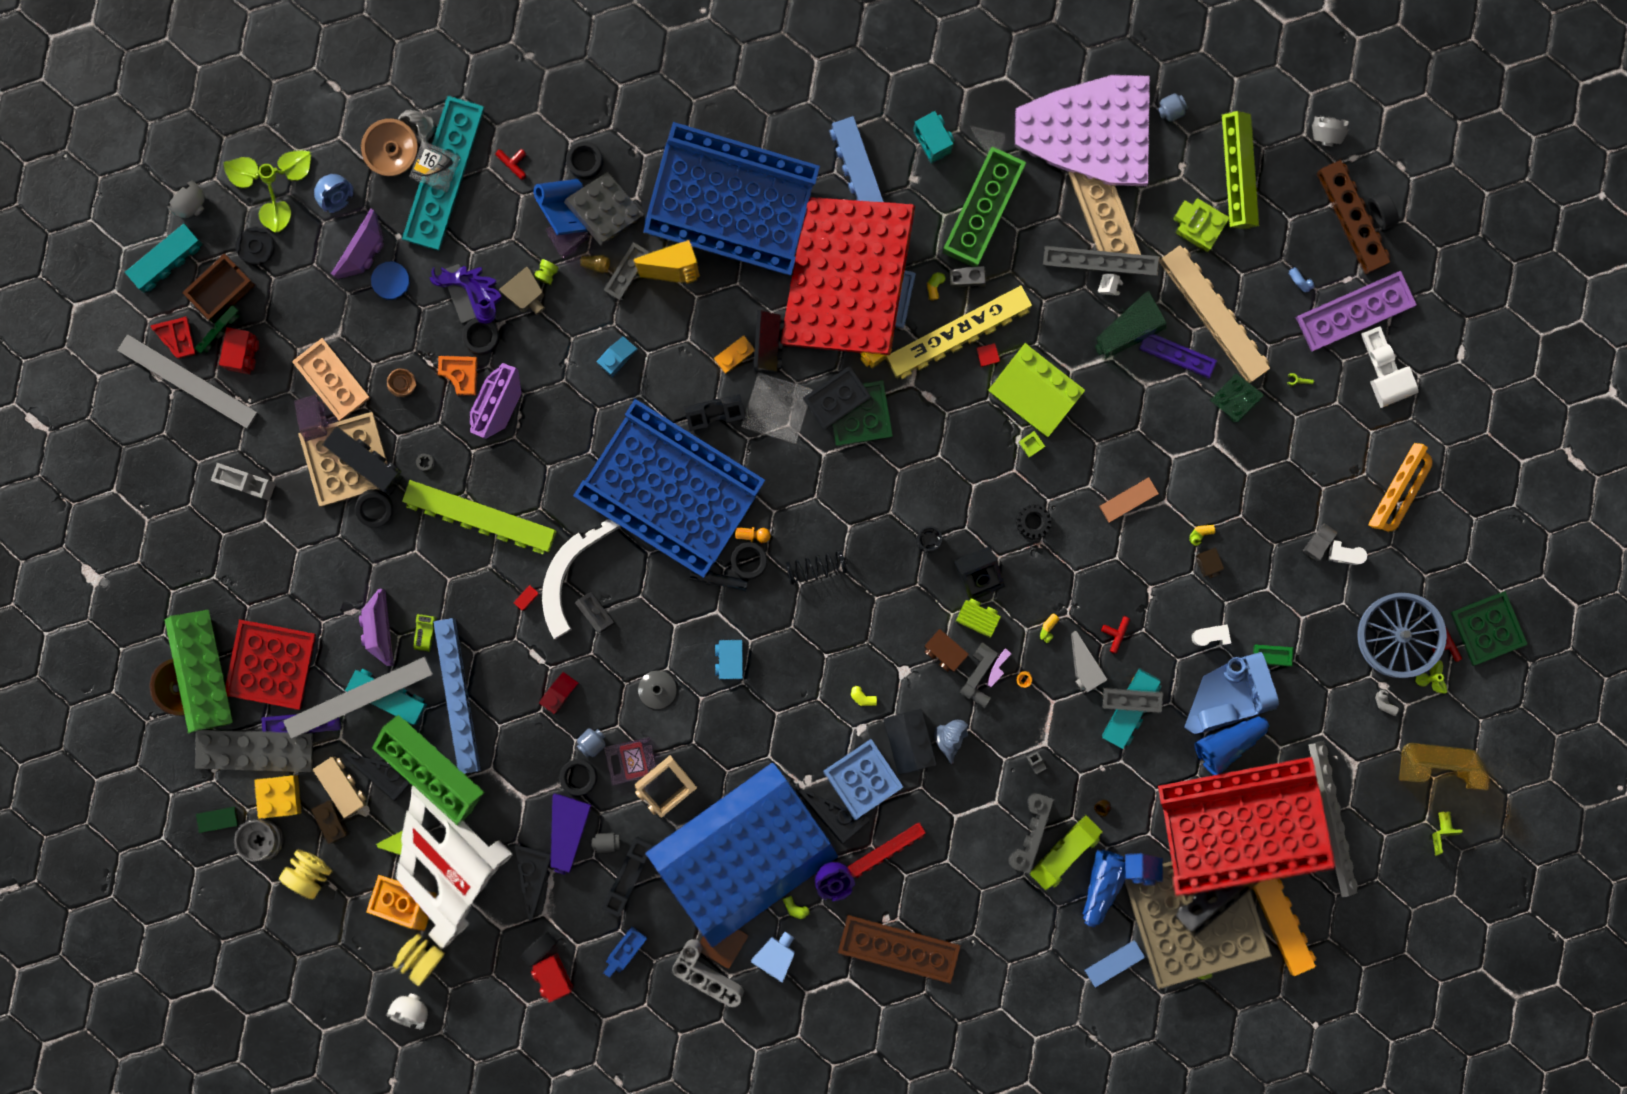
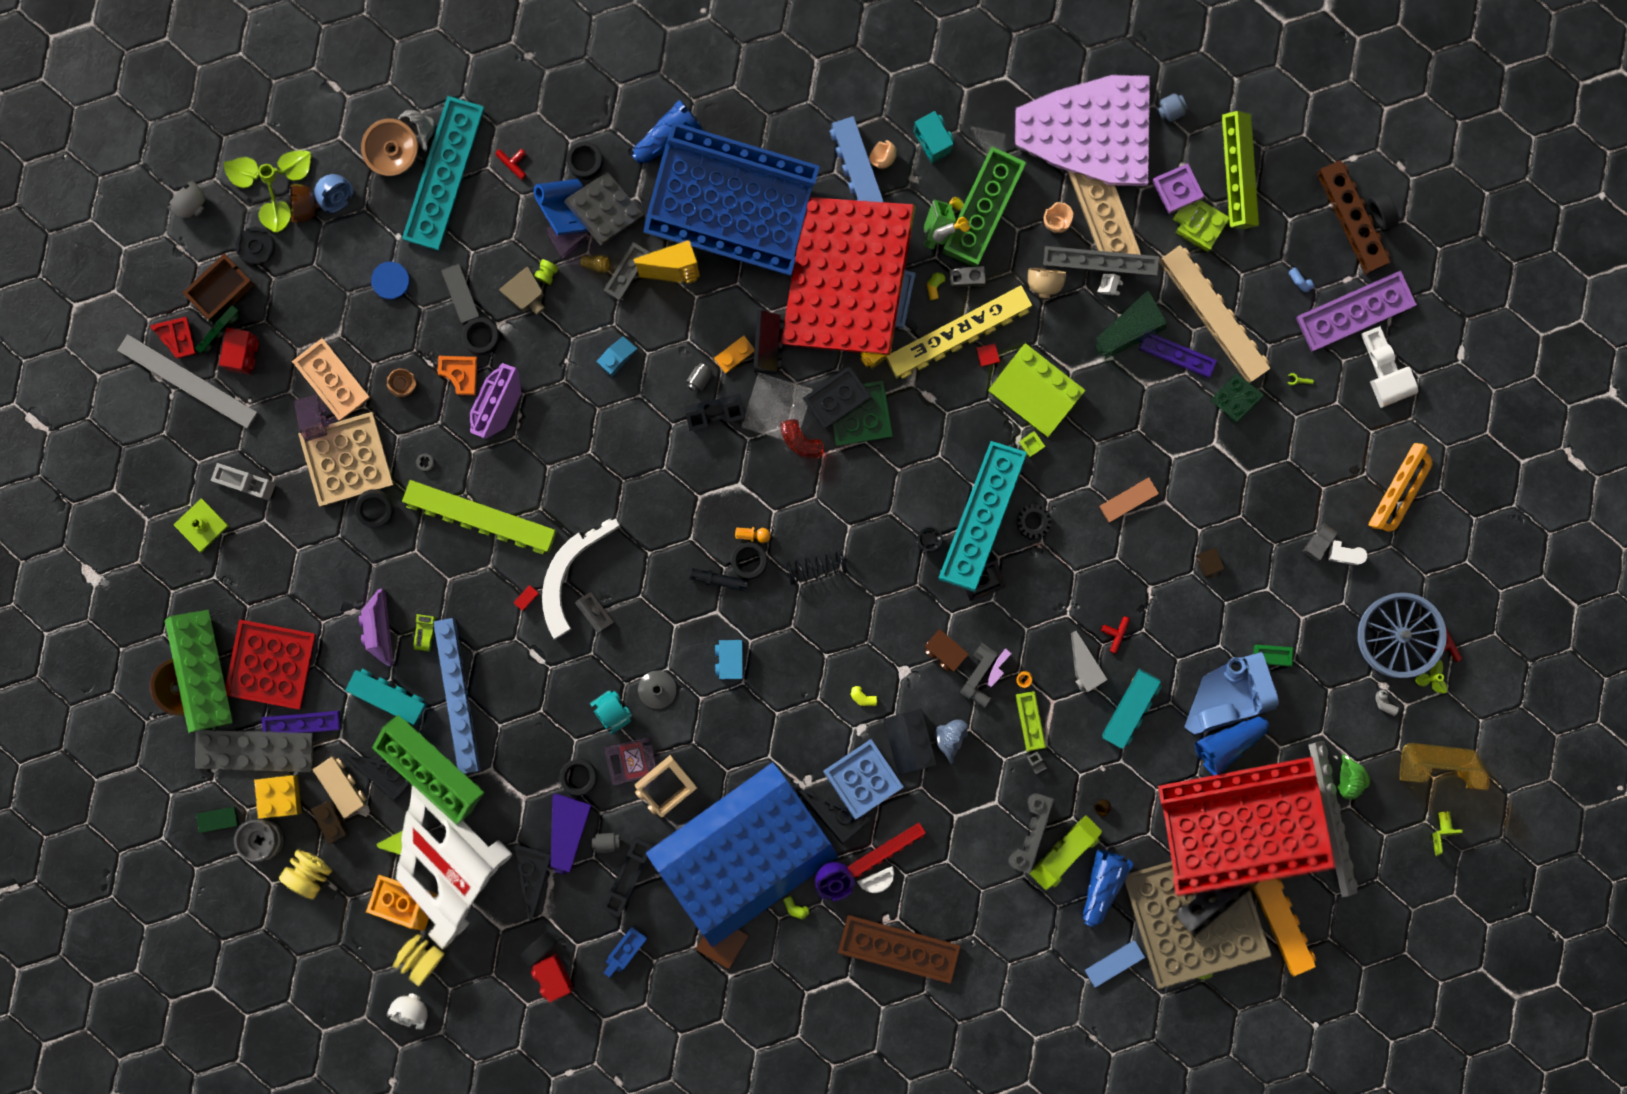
(164, 258): teal brick -> none
(201, 525): none -> lime tile
(302, 203): none -> reddish brown cylinder
(358, 697): light grey tile -> none
(361, 248): medium lavender wedge -> none
(367, 463): black brick -> none
(434, 166): slope -> none
(477, 287): dark purple animal -> none
(558, 693): dark red slope -> none
(591, 742): sand blue head -> none
(611, 712): none -> teal brick
(655, 140): none -> blue cone
(670, 488): blue slope -> none
(699, 378): none -> dark grey brick
(710, 976): light grey beam -> none
(775, 956): light blue torso -> none
(798, 442): none -> clear red cylinder
(878, 881): none -> white tile
(883, 155): none -> light nougat hair
(942, 221): none -> torso
(978, 618): lime brick -> none
(983, 516): none -> teal plate
(1030, 721): none -> lime tile
(1046, 281): none -> tan cylinder
(1047, 626): arm -> none
(1058, 217): none -> light nougat hair
(1132, 700): dark grey plate -> none
(1144, 869): blue brick -> none
(1178, 188): none -> medium lavender tile
(1199, 532): arm -> none
(1206, 635): white leg -> none
(1329, 130): light grey cone -> none
(1353, 779): none -> bright green hair
(1488, 628): dark green plate -> none

